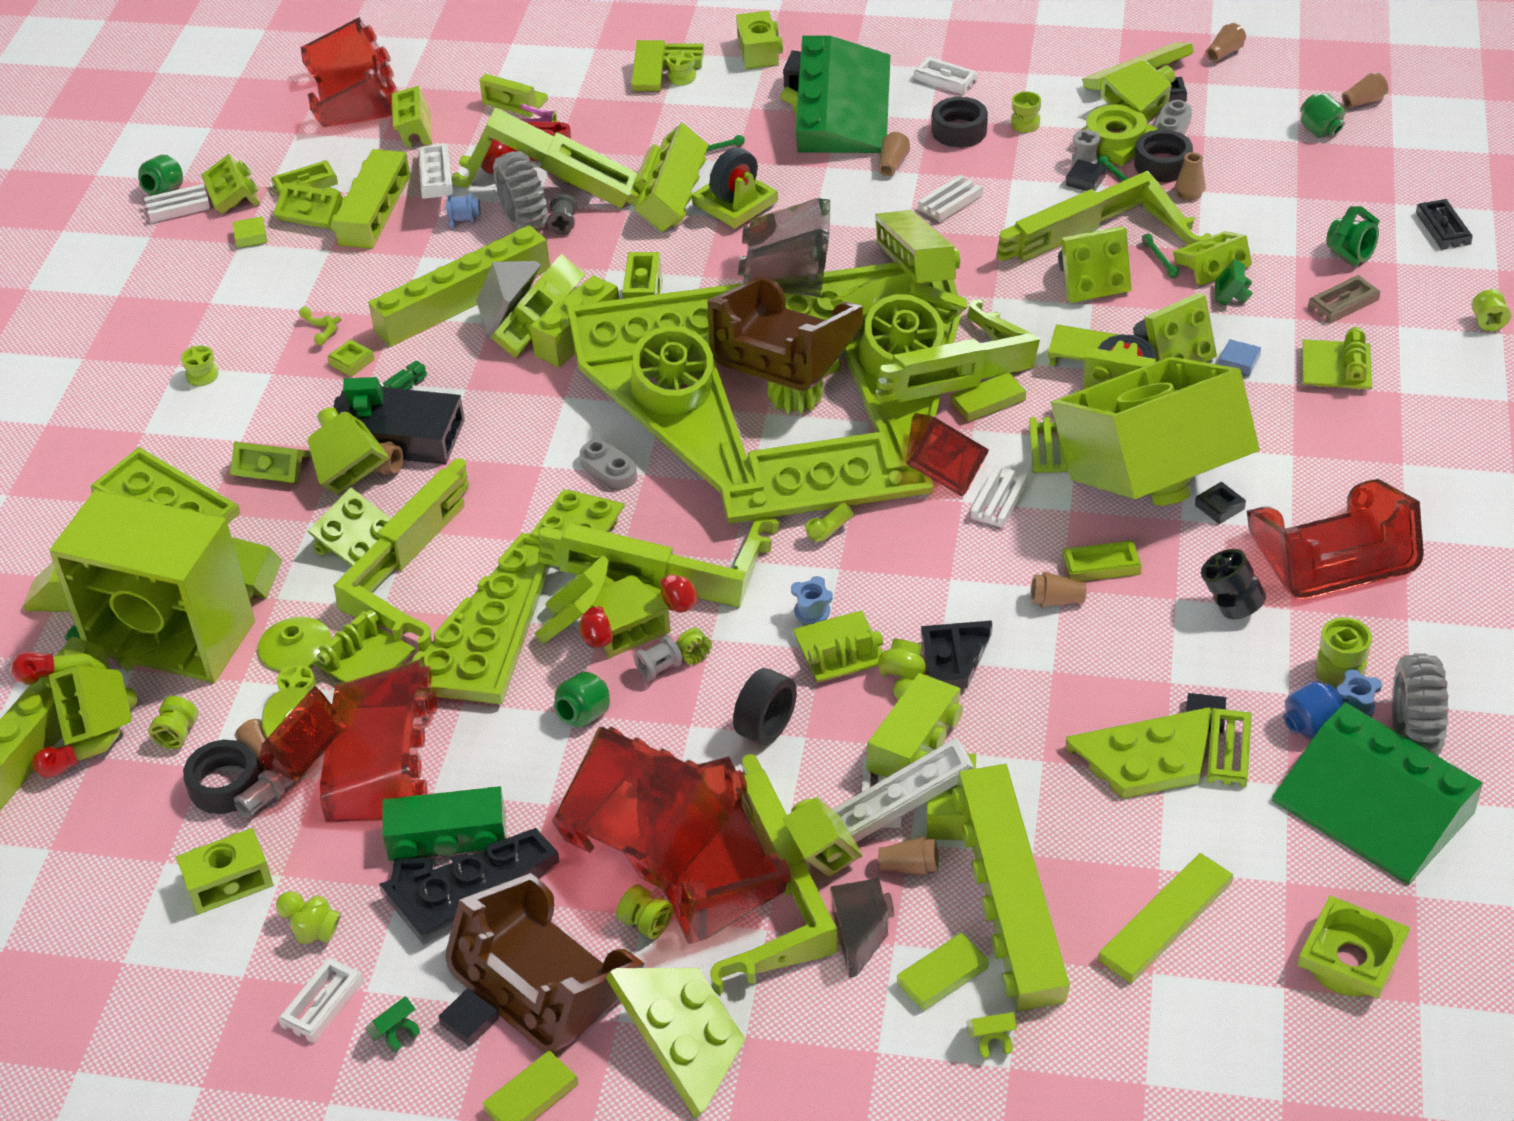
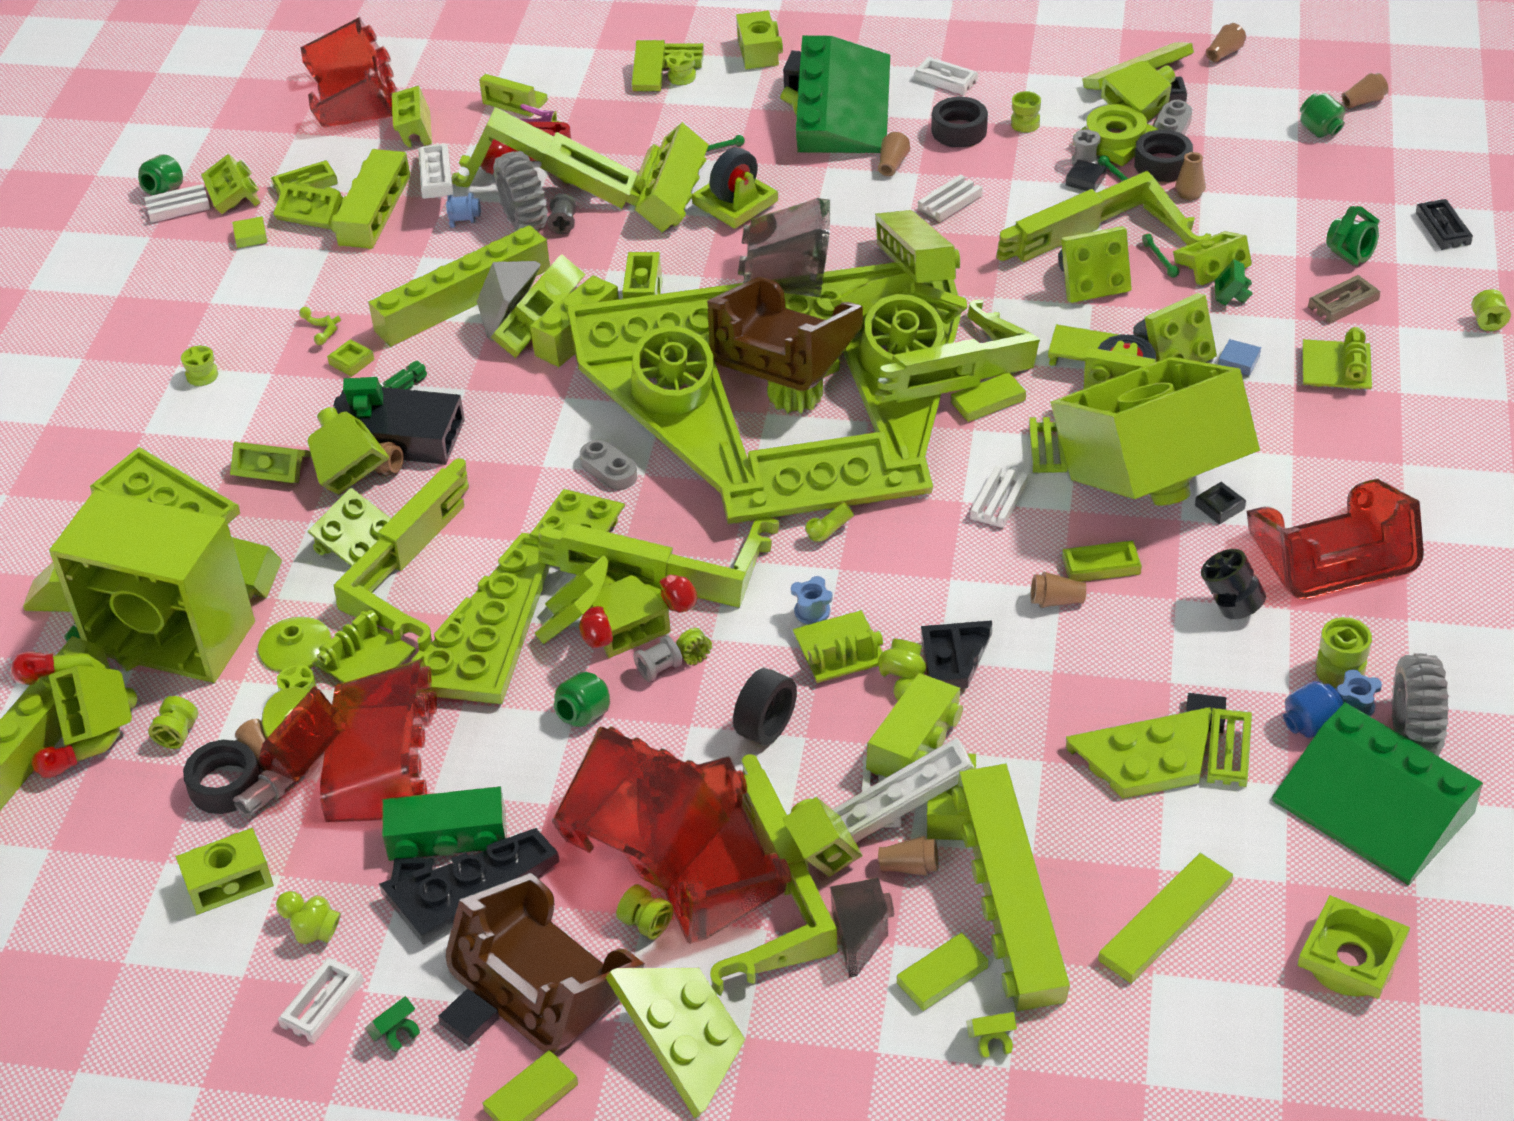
(944, 453): clear red slope -> none

